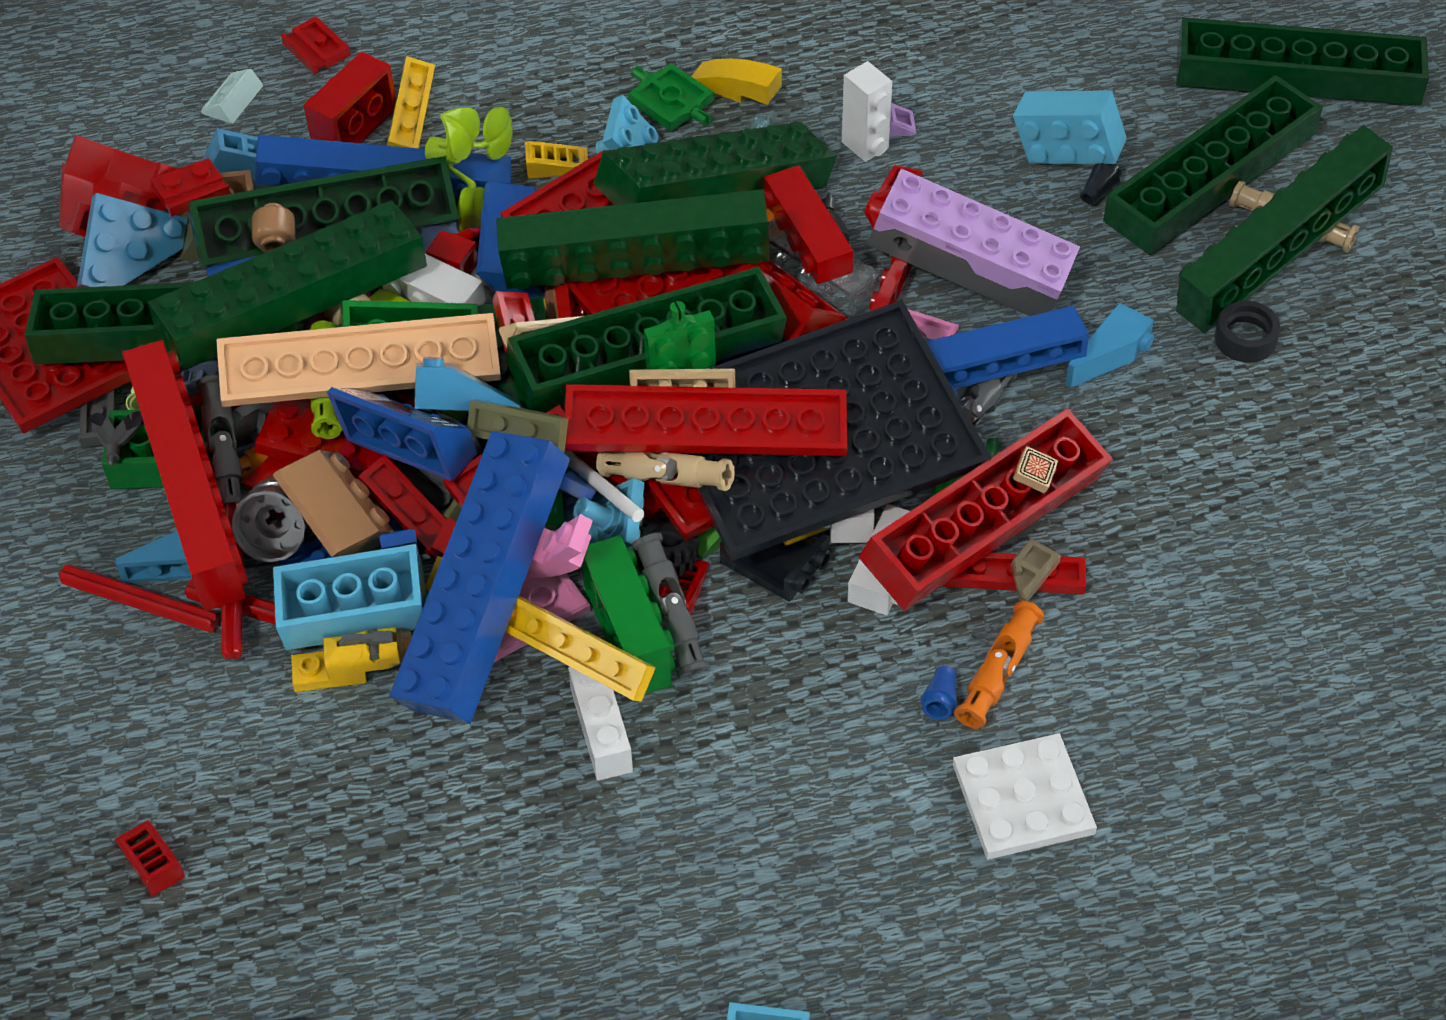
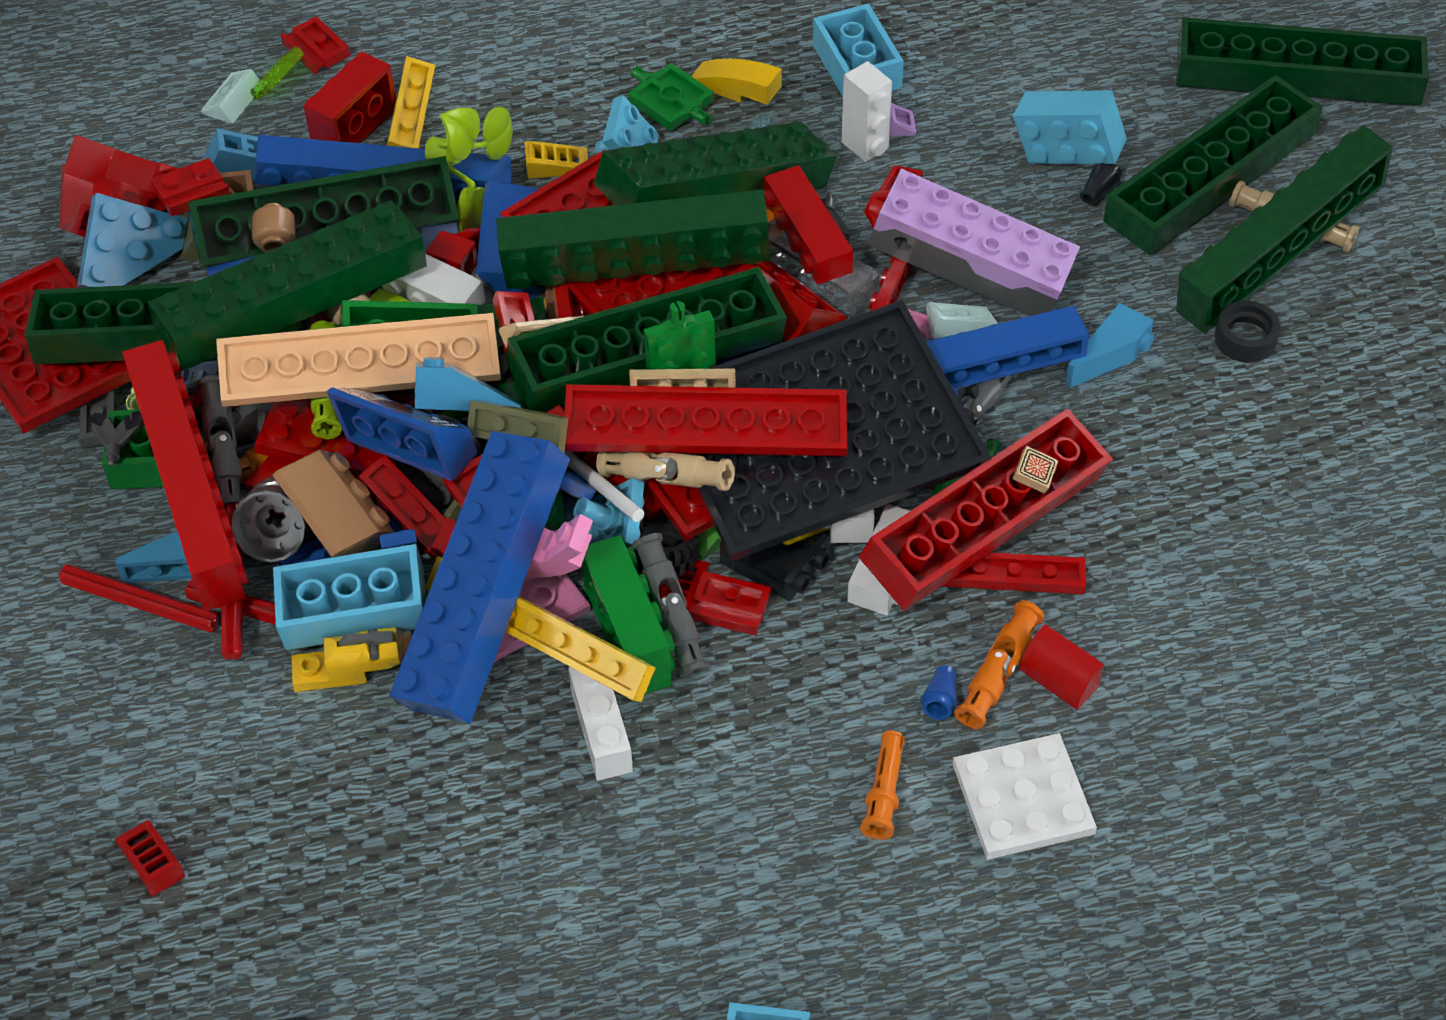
(276, 72): none -> clear neon green tile
(730, 603): none -> red plate
(852, 38): none -> medium azure brick
(882, 799): none -> orange pin
(954, 318): none -> light aqua slope
(1032, 568): dark tan tile -> none
(1061, 667): none -> red brick

